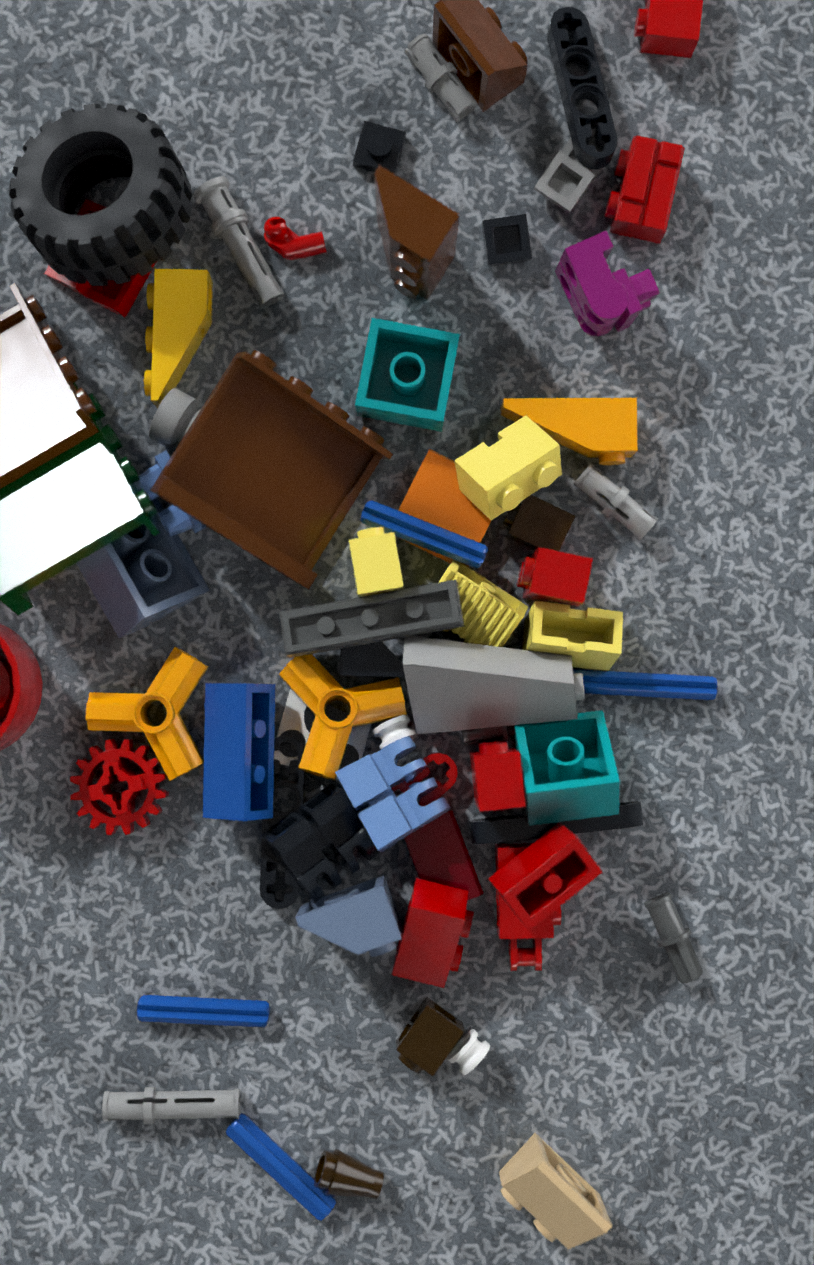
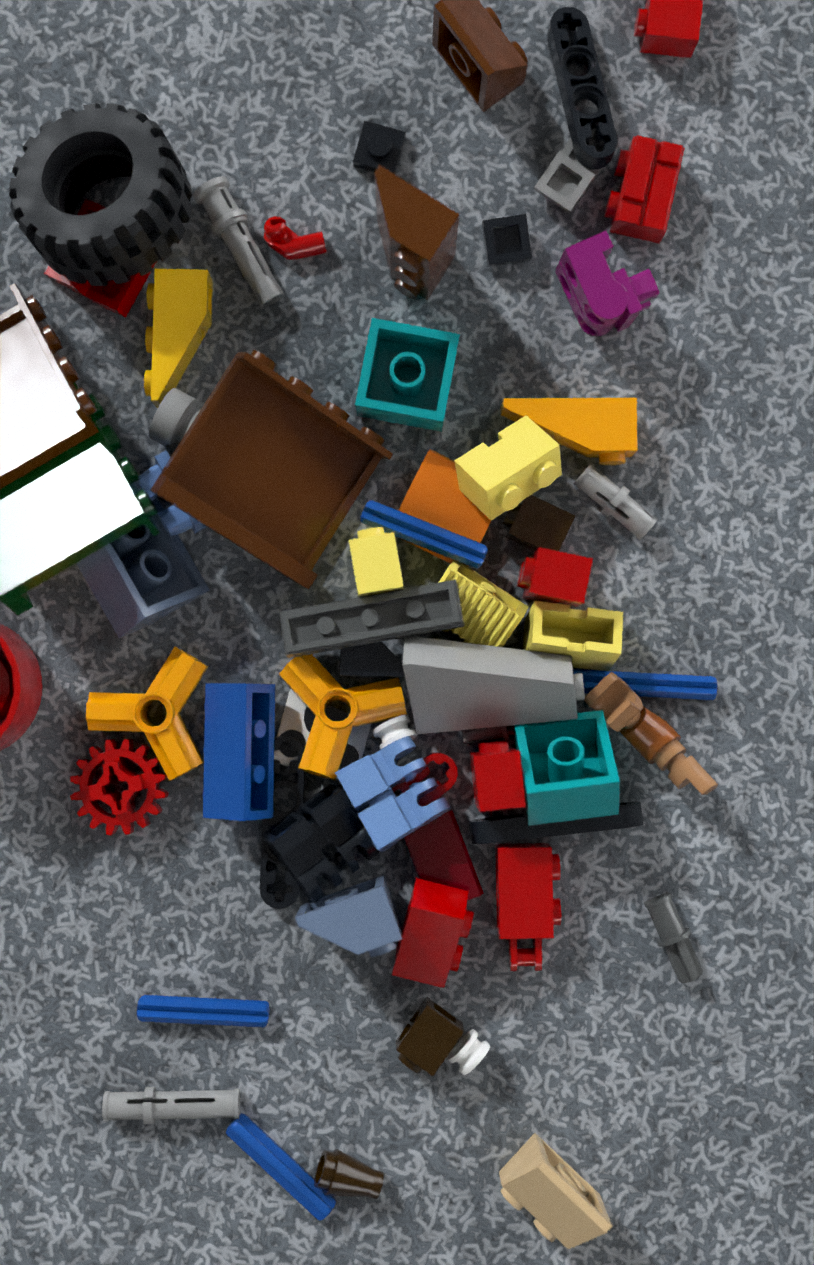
(440, 77): light grey pin -> none
(545, 875): red brick -> none
(647, 733): none -> medium nougat piece

